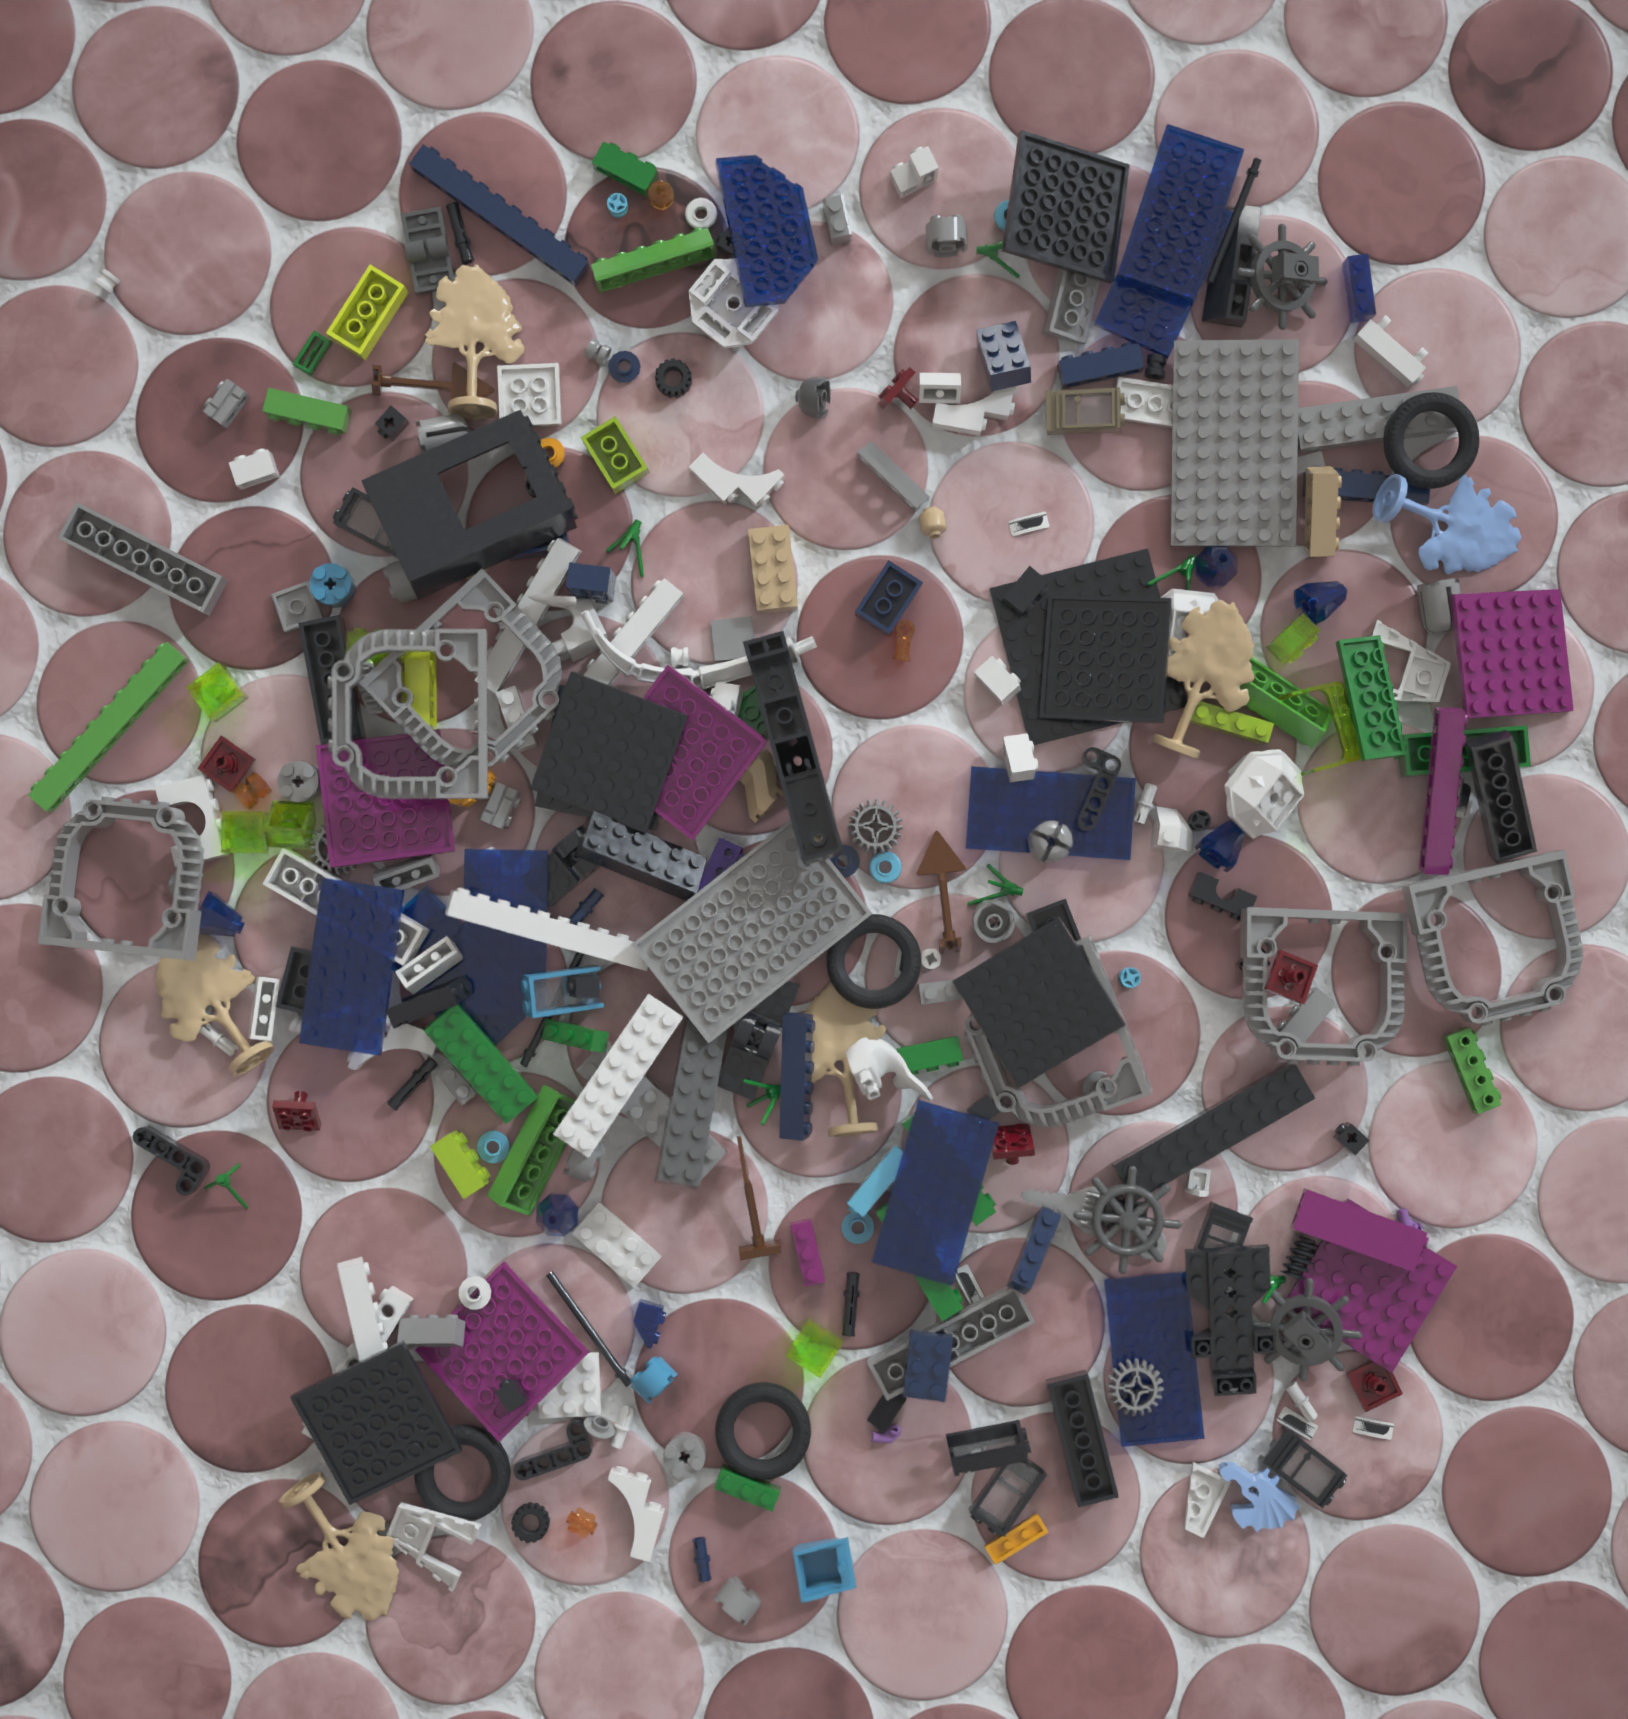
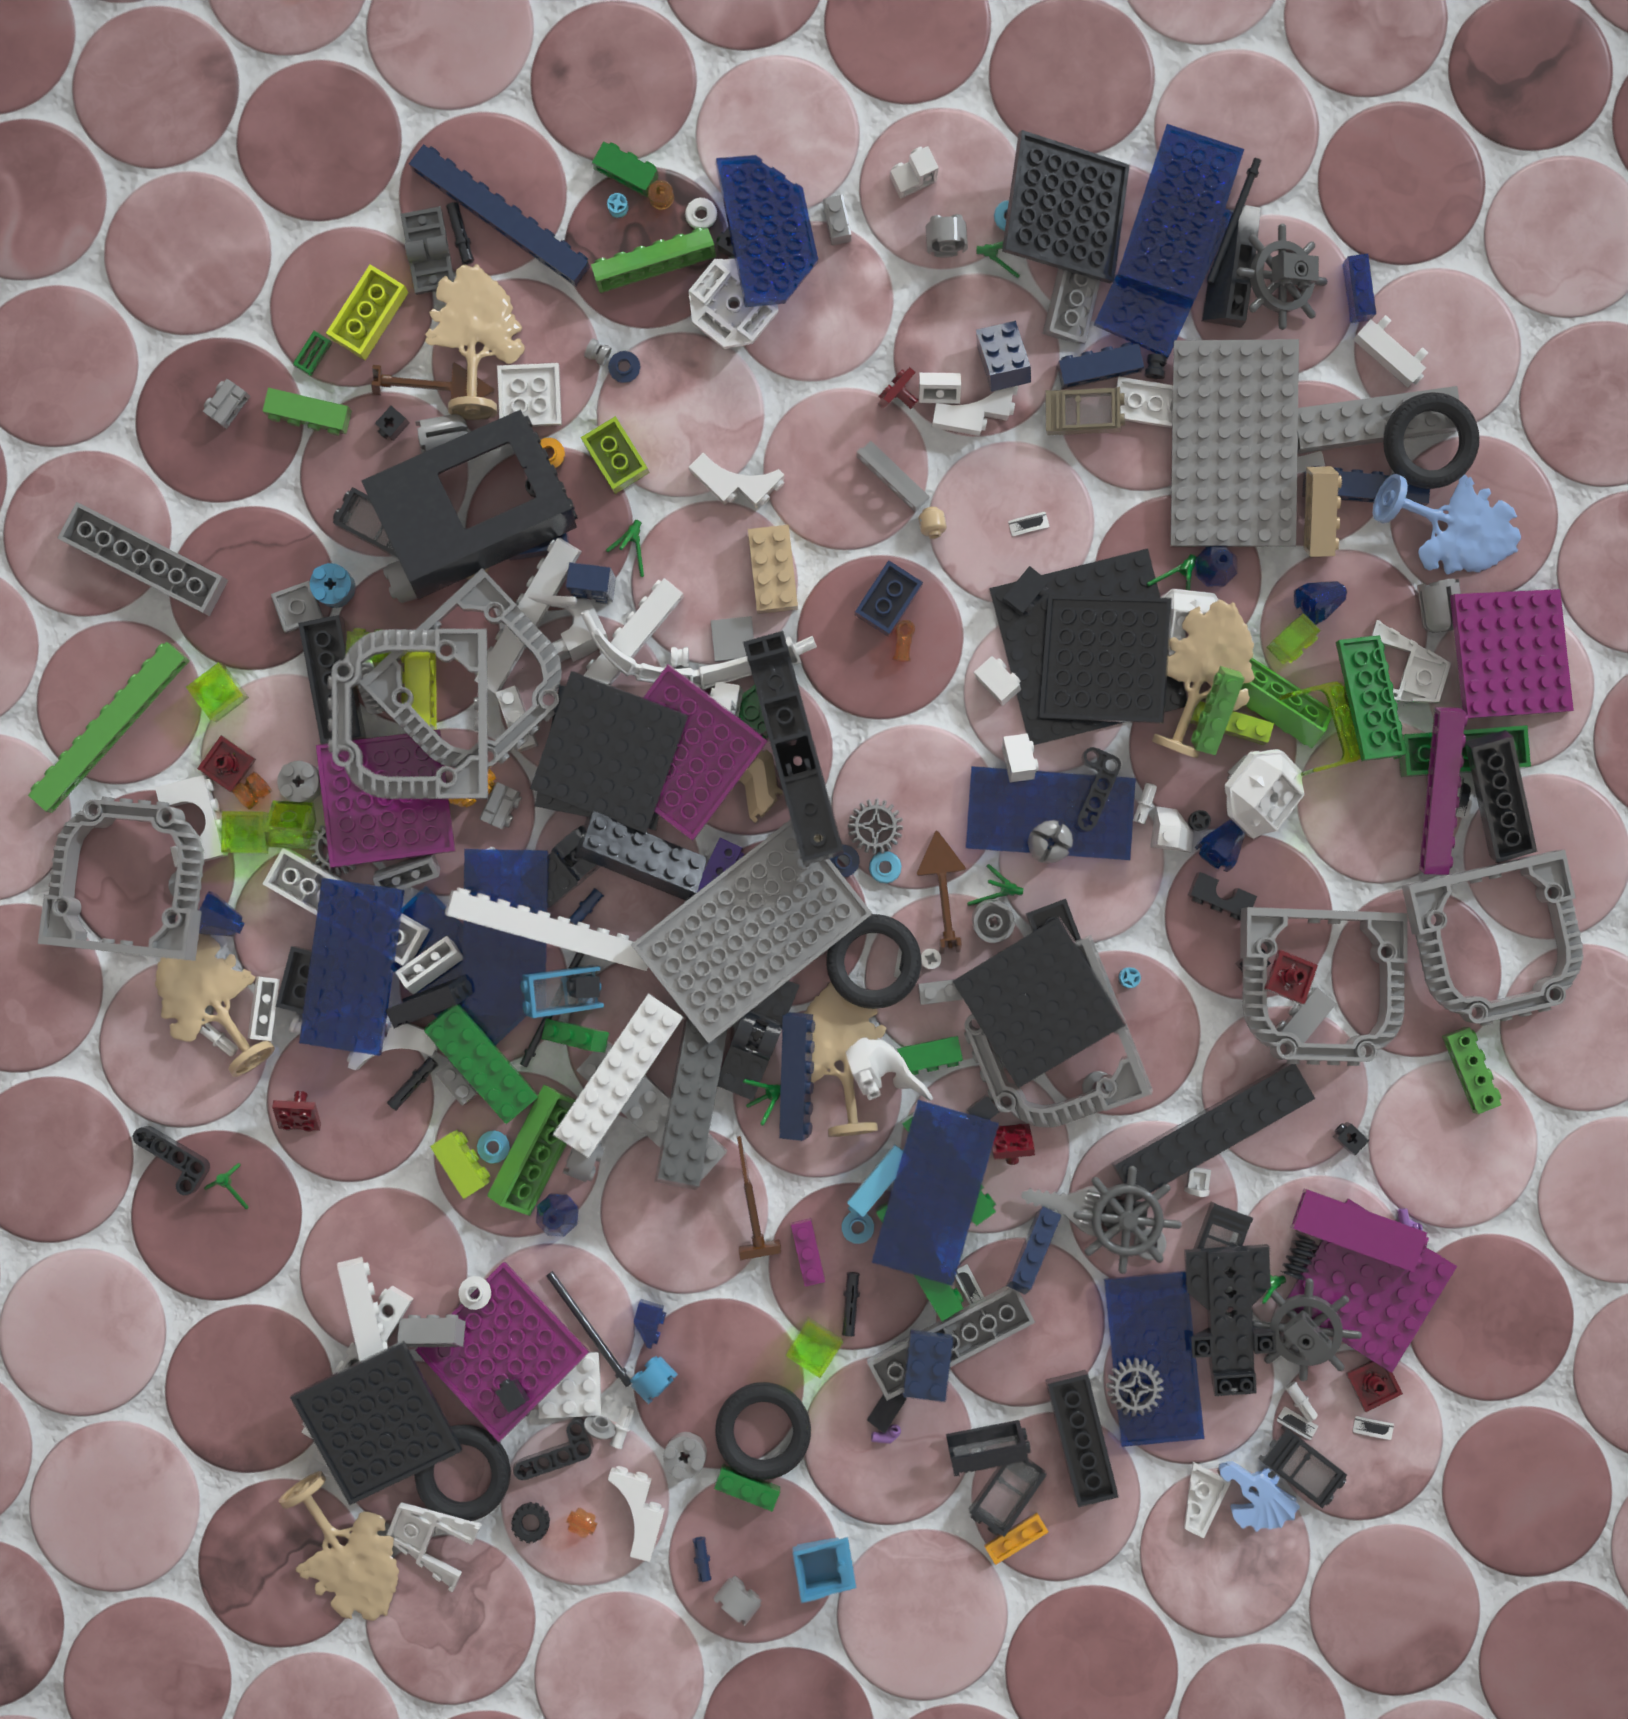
(107, 281): white wheel -> none
(254, 468): white brick -> none
(617, 1244): white plate -> none
(673, 391): black tyre -> none
(813, 397): dark grey cylinder -> none
(1217, 710): none -> bright green brick

